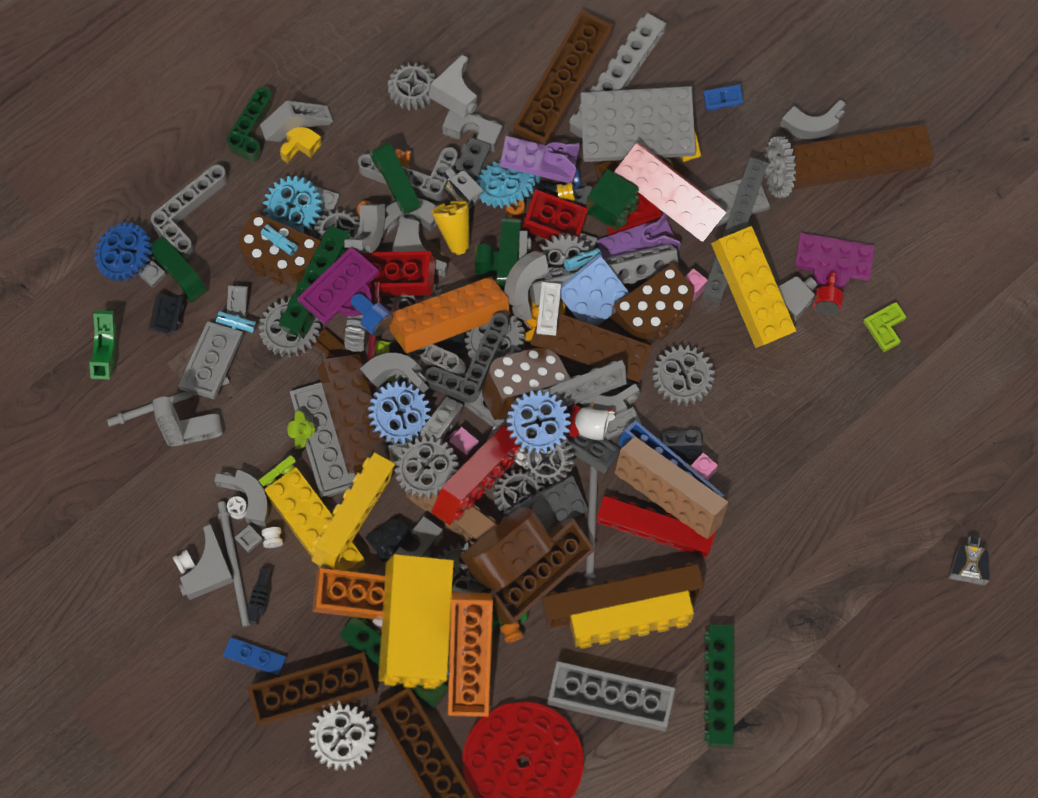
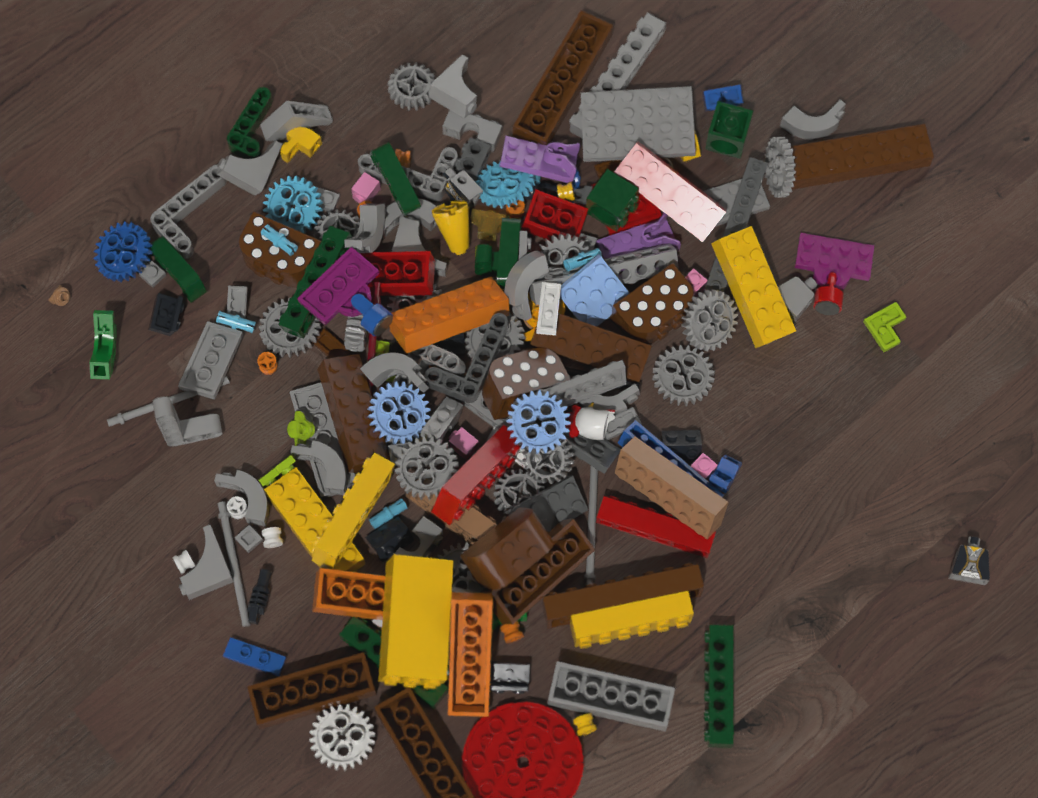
(60, 296): none -> medium nougat plate
(249, 173): none -> light grey arch
(265, 359): none -> orange wheel
(329, 459): none -> light grey arch
(365, 188): none -> bright pink brick
(388, 513): none -> medium azure pin
(488, 223): none -> clear yellow brick
(509, 677): none -> bracket
(584, 724): none -> yellow wheel
(709, 320): none -> light grey gear
(725, 473): none -> blue brick
(729, 129): none -> dark green brick

